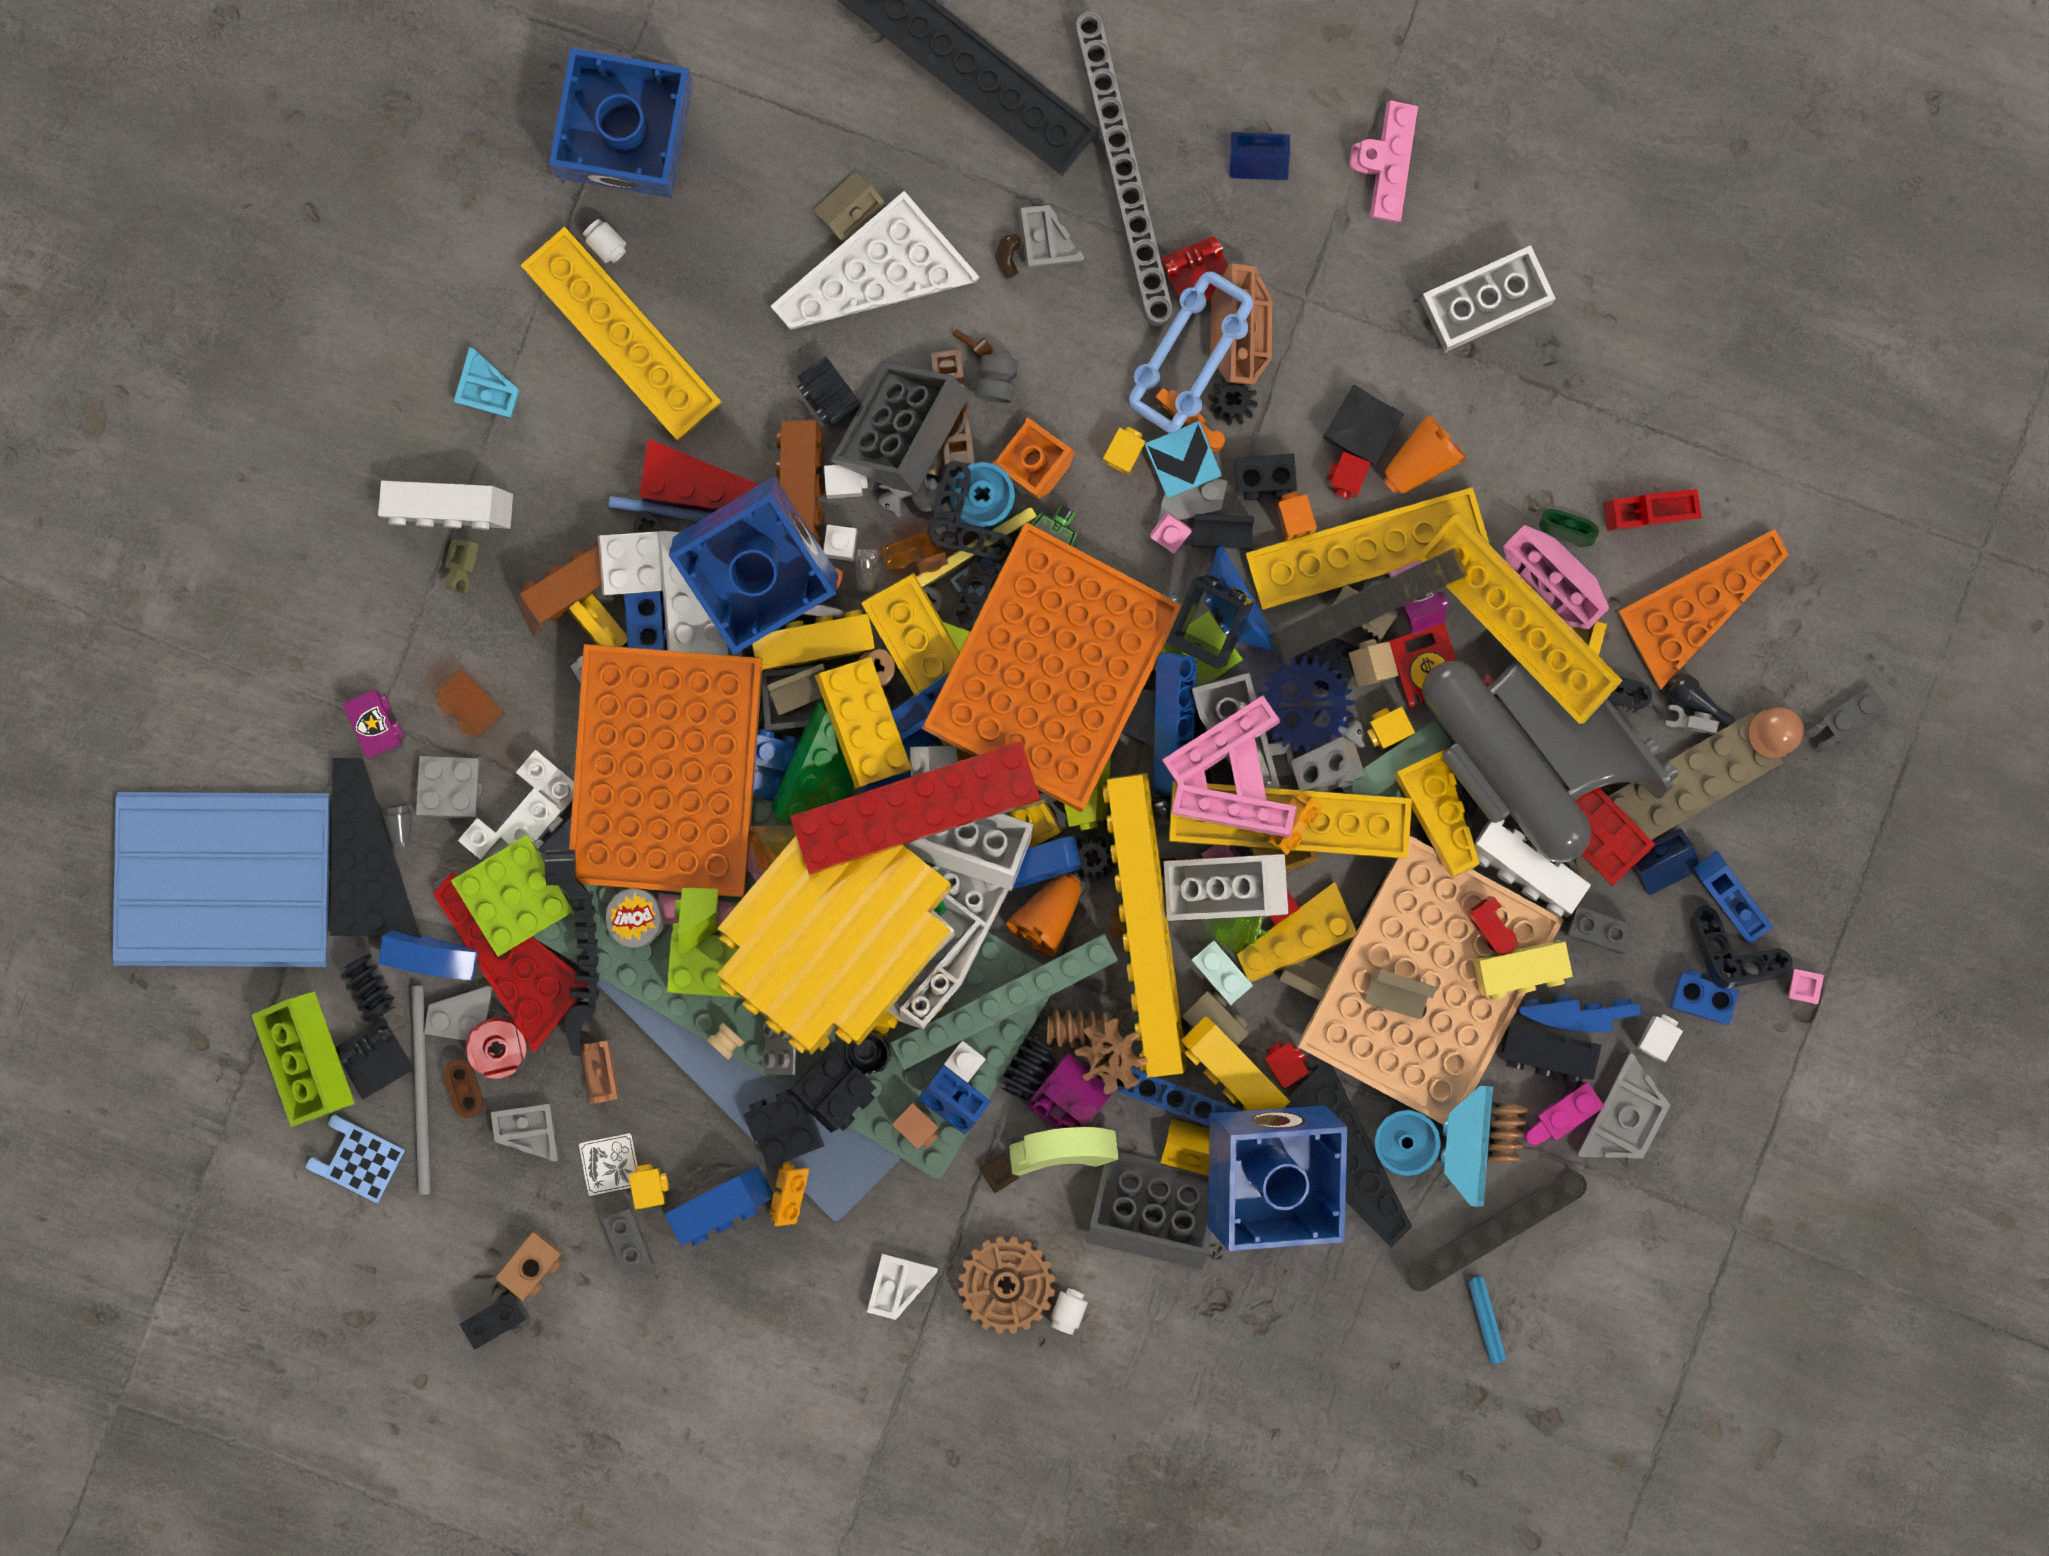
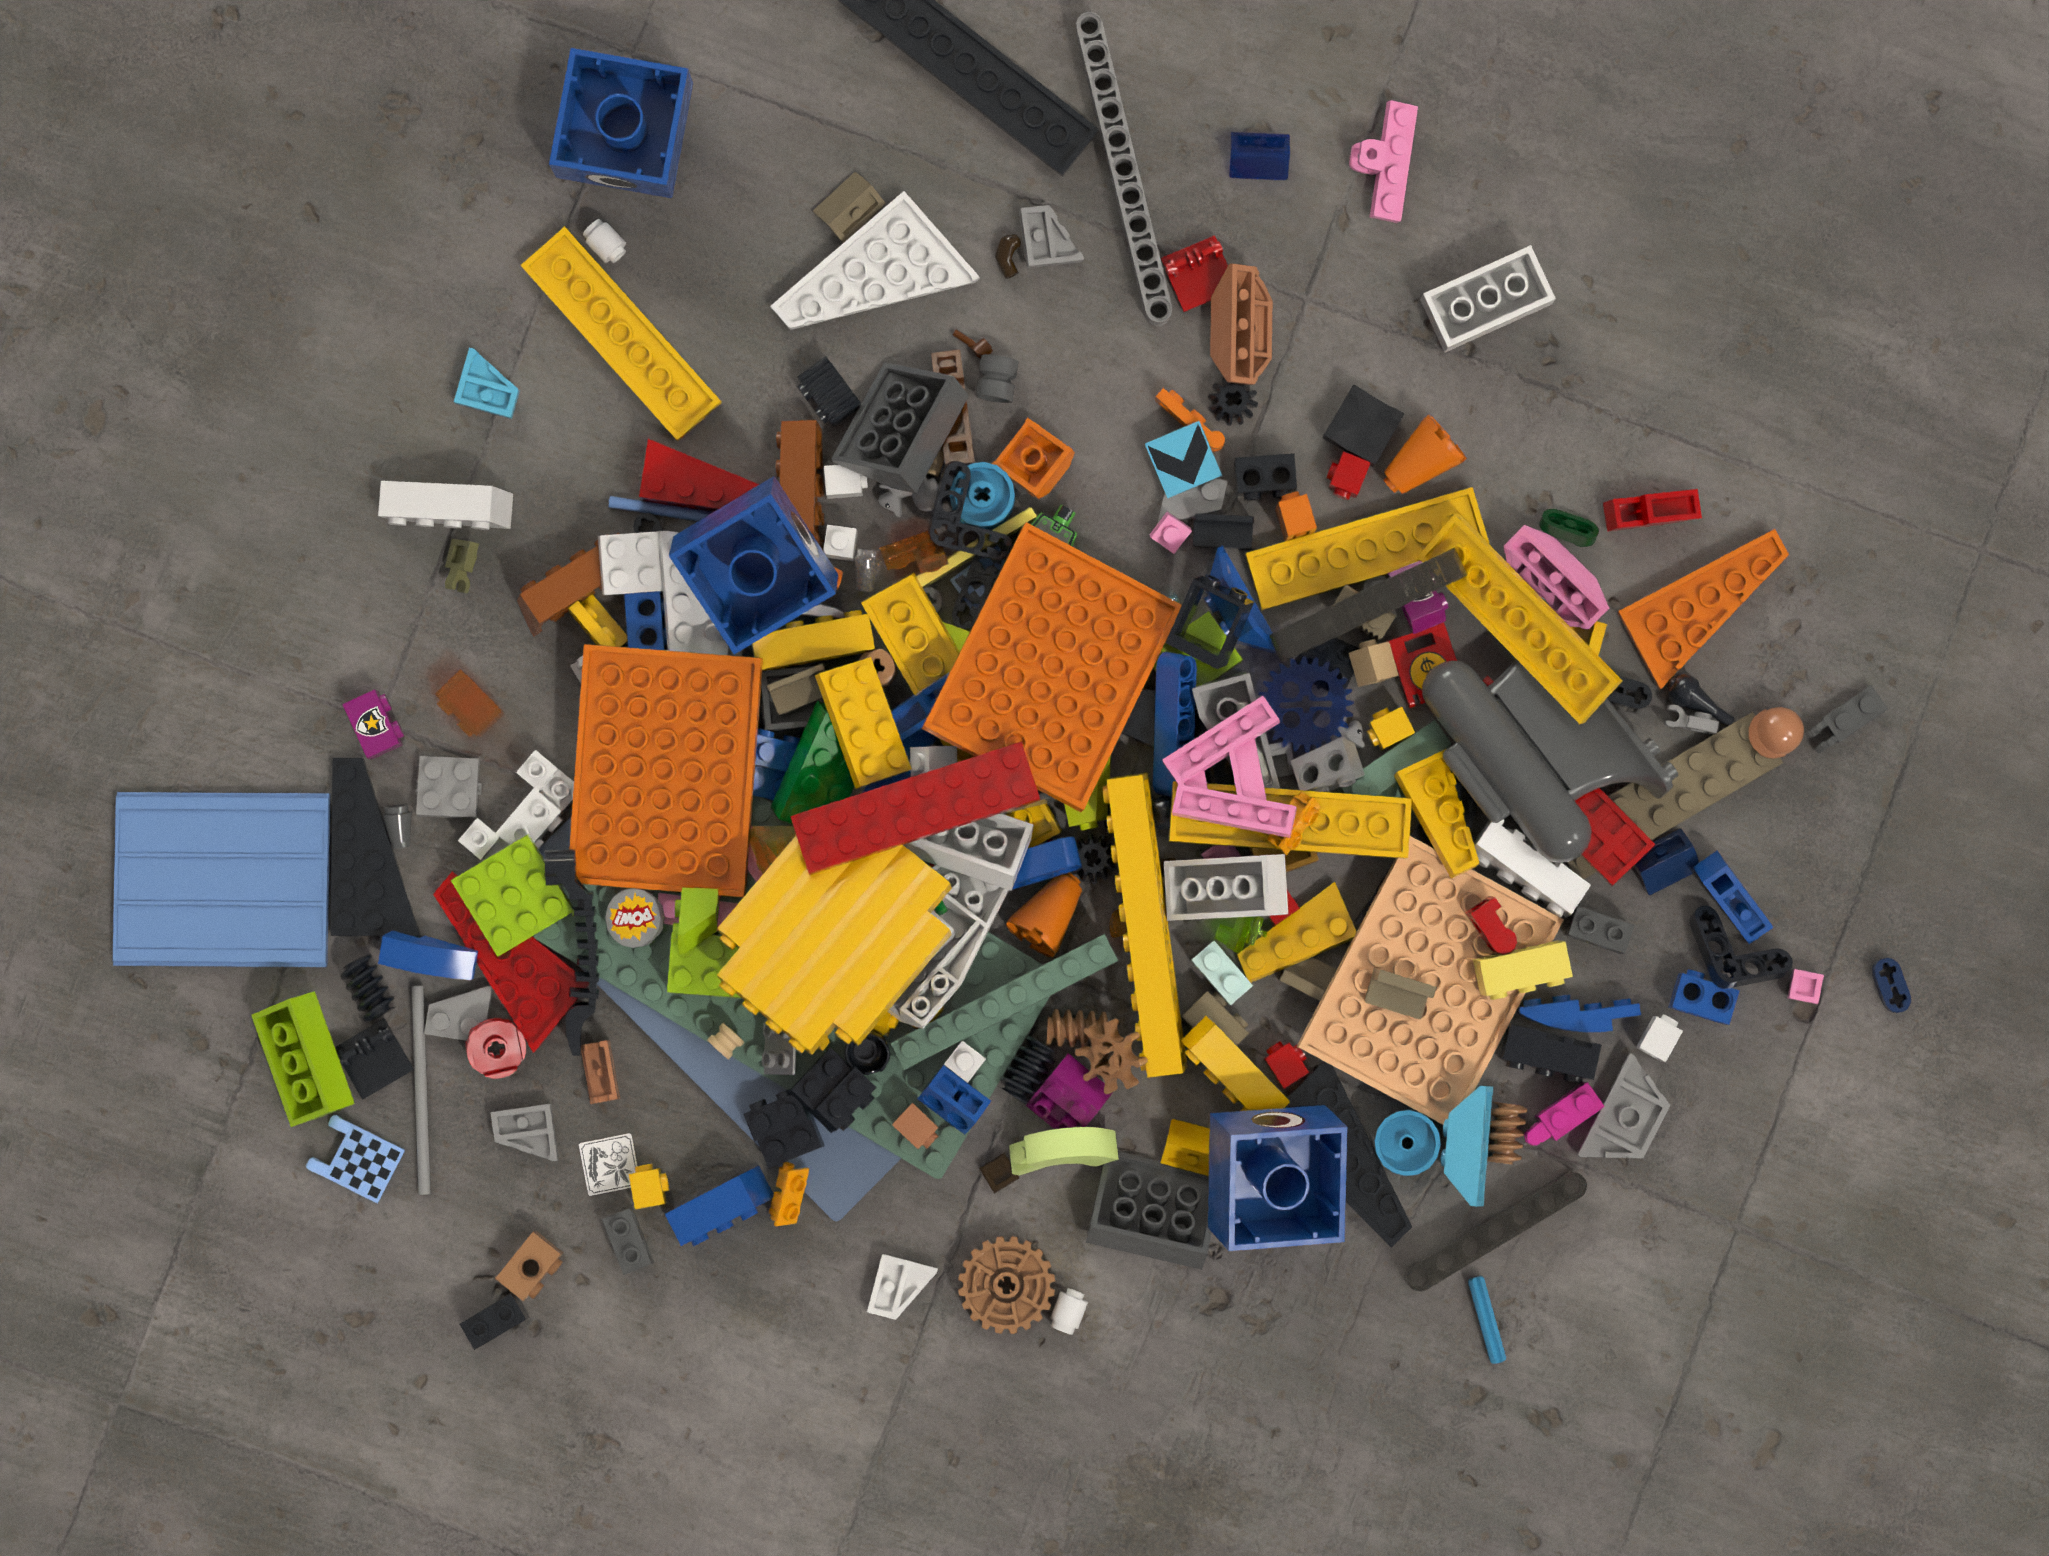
(463, 1088): reddish brown plate -> none
(1124, 450): yellow brick -> none
(1187, 1107): blue beam -> none
(1233, 328): light blue bar -> none
(1898, 983): none -> dark blue beam

